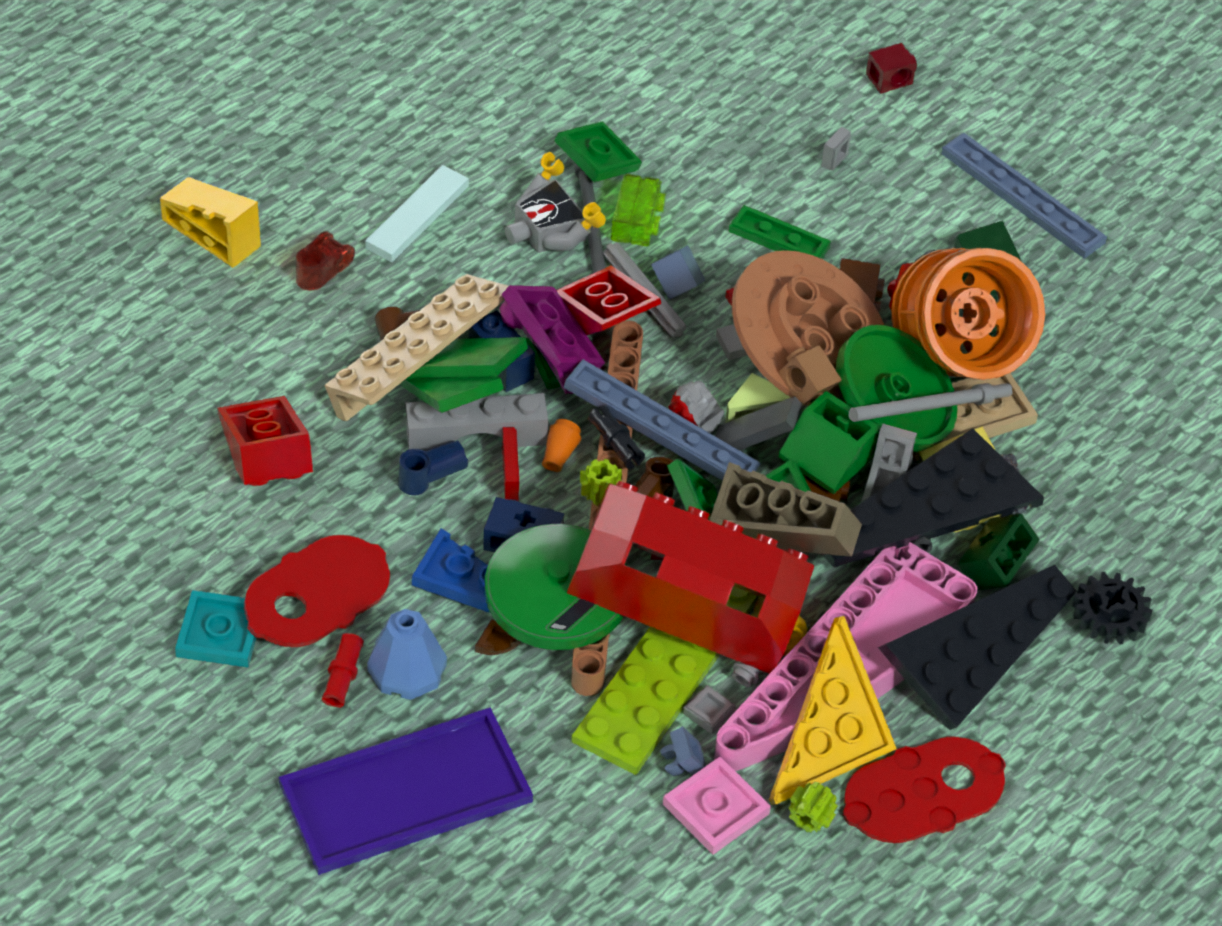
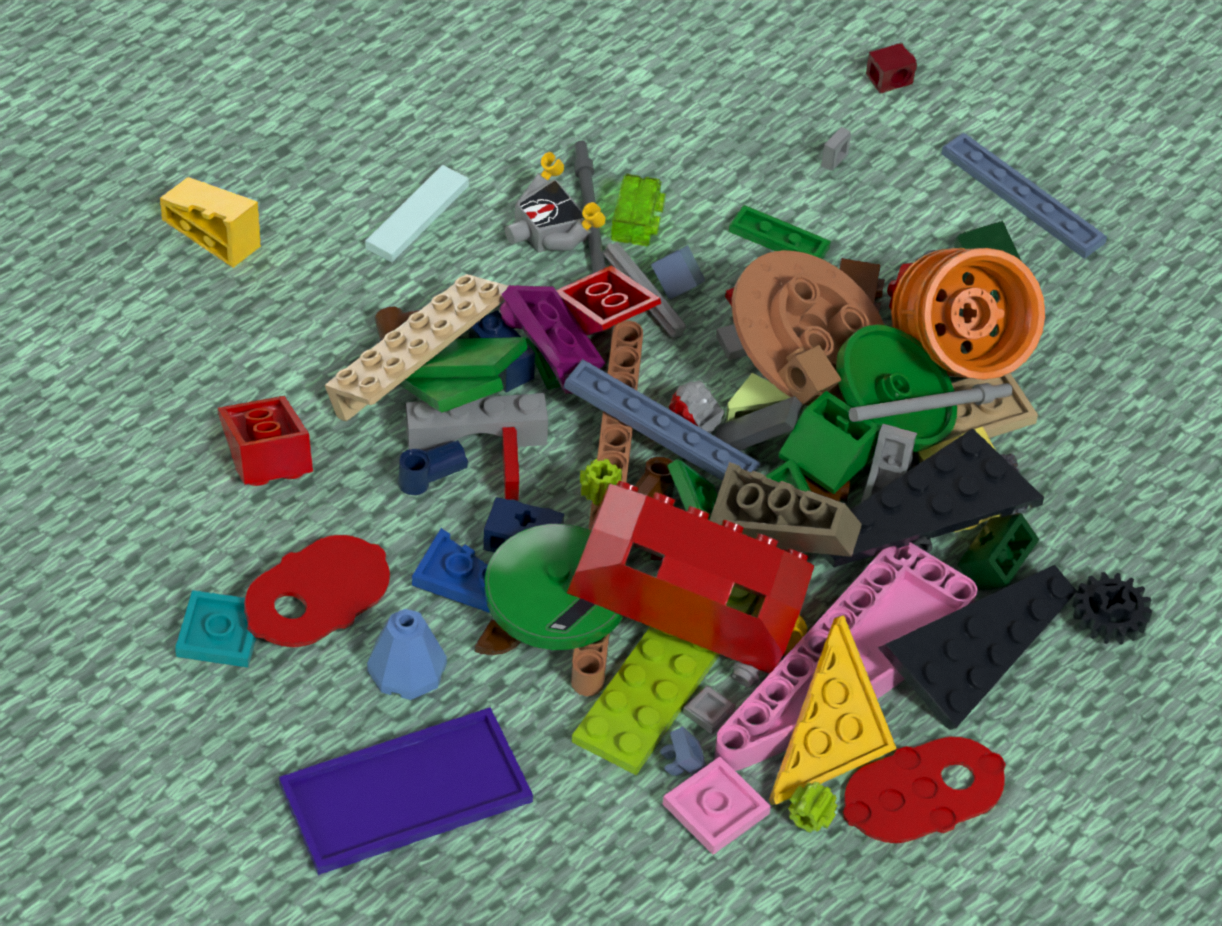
(322, 261): clear red piece -> none
(342, 670): red pin -> none
(560, 444): orange cone -> none
(598, 151): green tile -> none
(616, 436): black pin -> none

